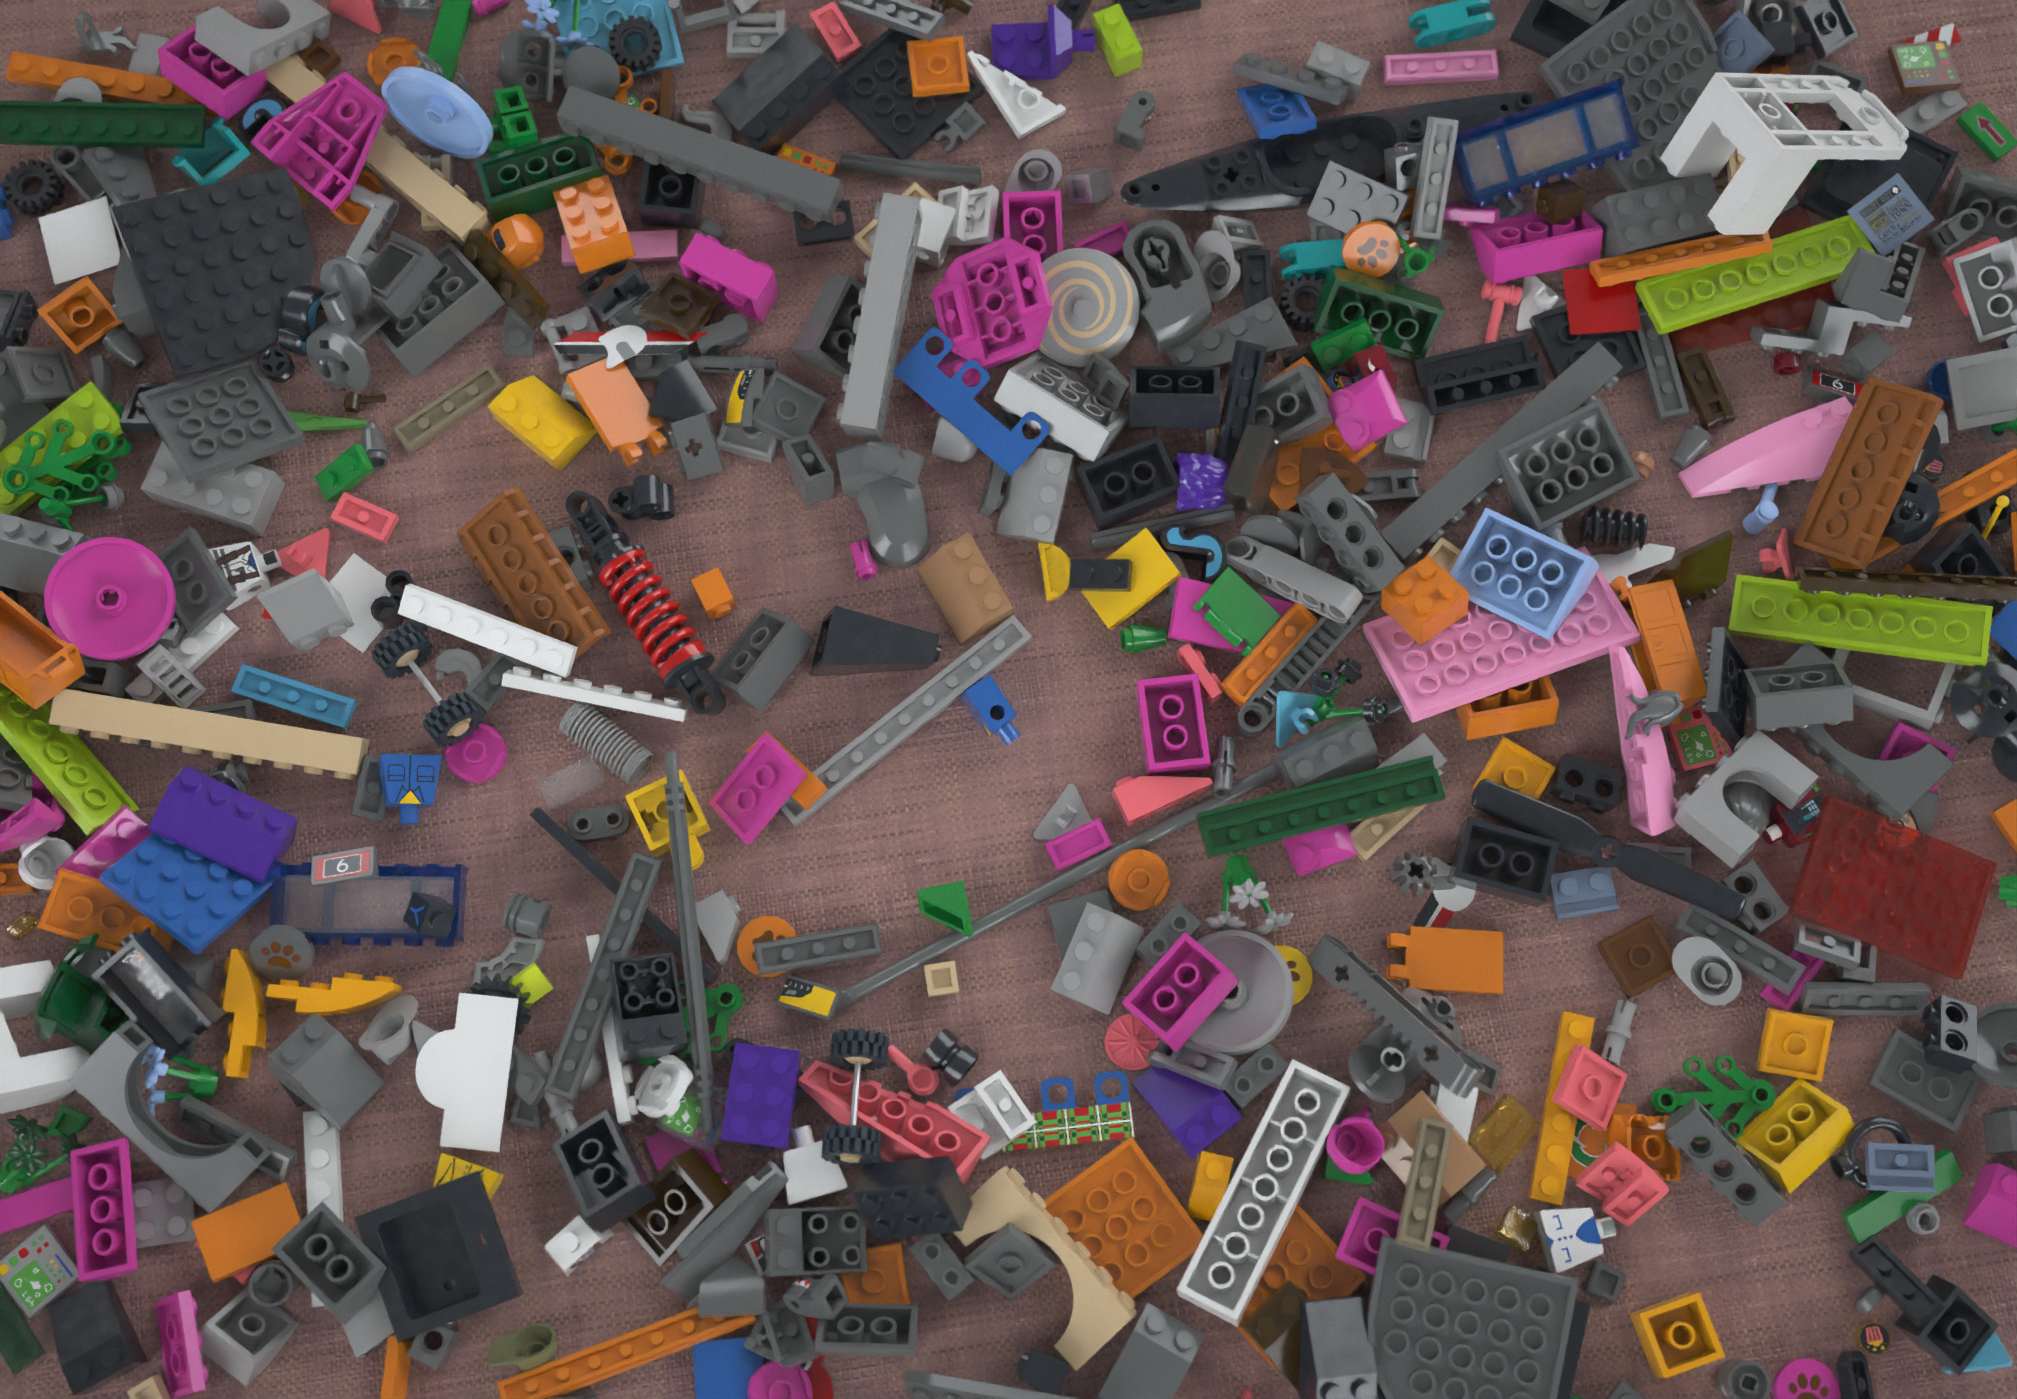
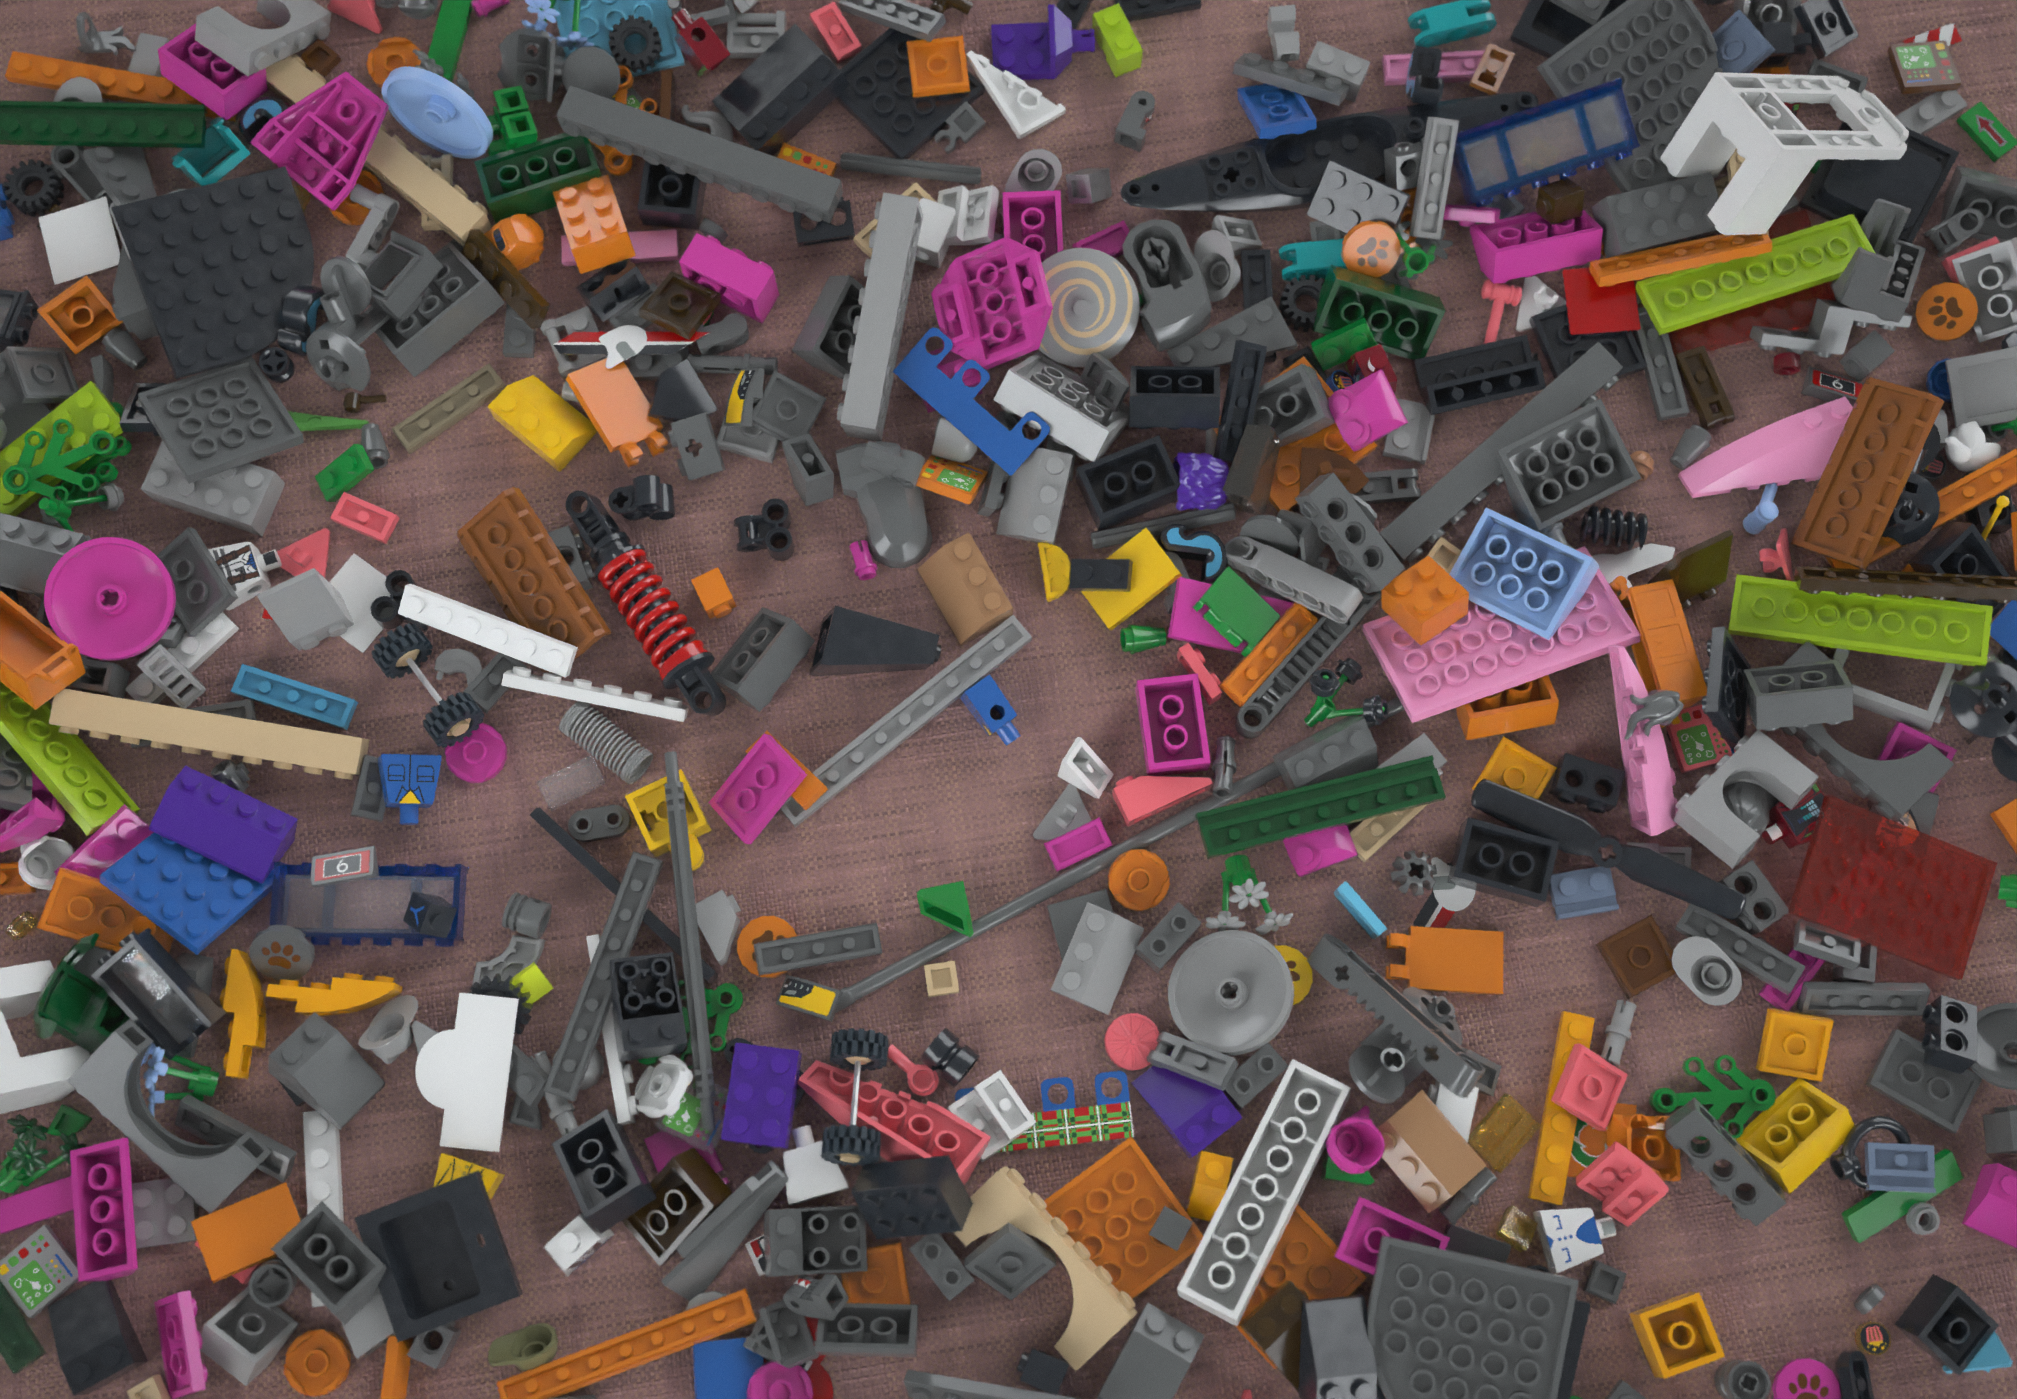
(317, 1362): none -> orange tile
(706, 53): none -> dark red torso
(732, 1291): dark grey slope -> none
(766, 531): none -> black piece
(951, 479): none -> orange tile
(1085, 769): none -> white slope
(1170, 1228): none -> dark grey tile
(1180, 992): dark pink brick -> none
(1281, 31): none -> light grey leg
(1291, 712): medium azure piece -> none
(1359, 910): none -> medium azure tile
(1422, 74): none -> black animal
(1424, 1184): dark tan tile -> none
(1492, 69): none -> slope
(1890, 215): sand blue tile -> none
(1896, 1280): black tile -> none
(1946, 311): none -> orange tile
(1968, 447): none -> white hair

